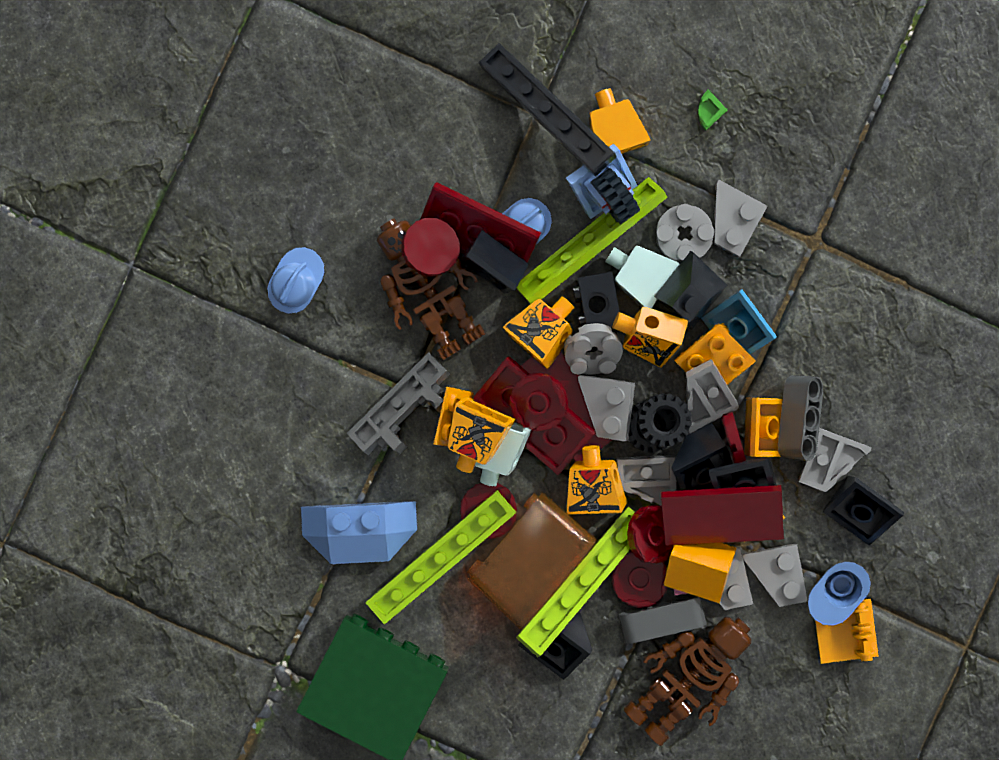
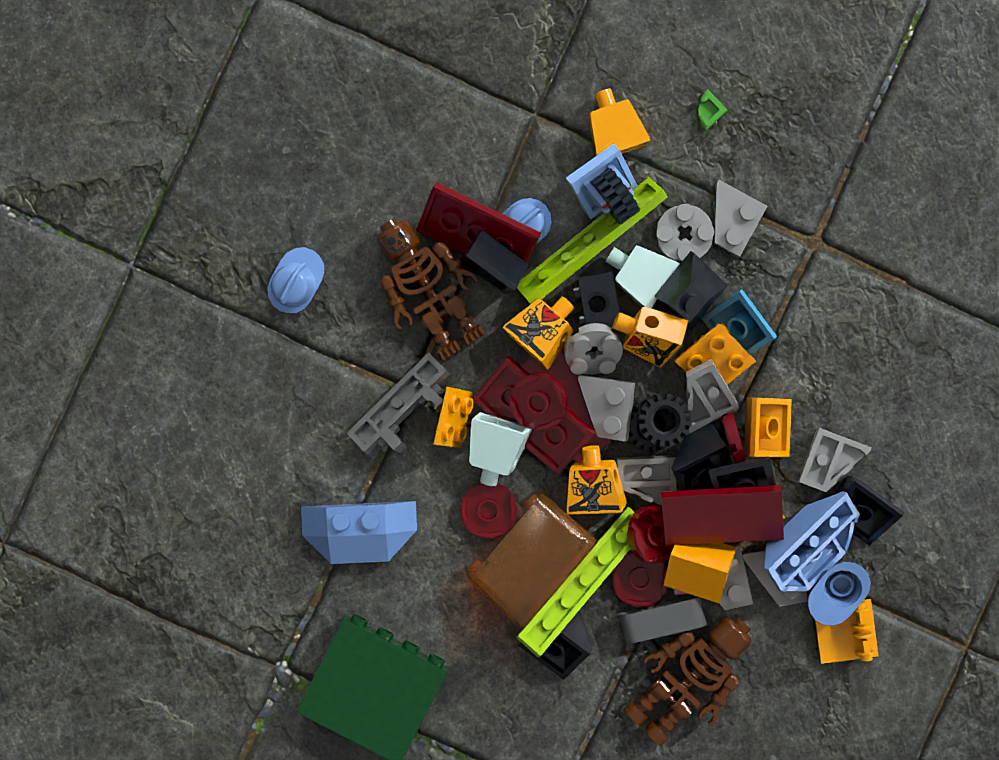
(430, 247): dark red tile -> none
(440, 557): lime plate -> none
(476, 433): light orange torso -> none
(547, 110): black tile -> none
(800, 417): dark grey beam -> none
(811, 543): none -> medium blue wedge

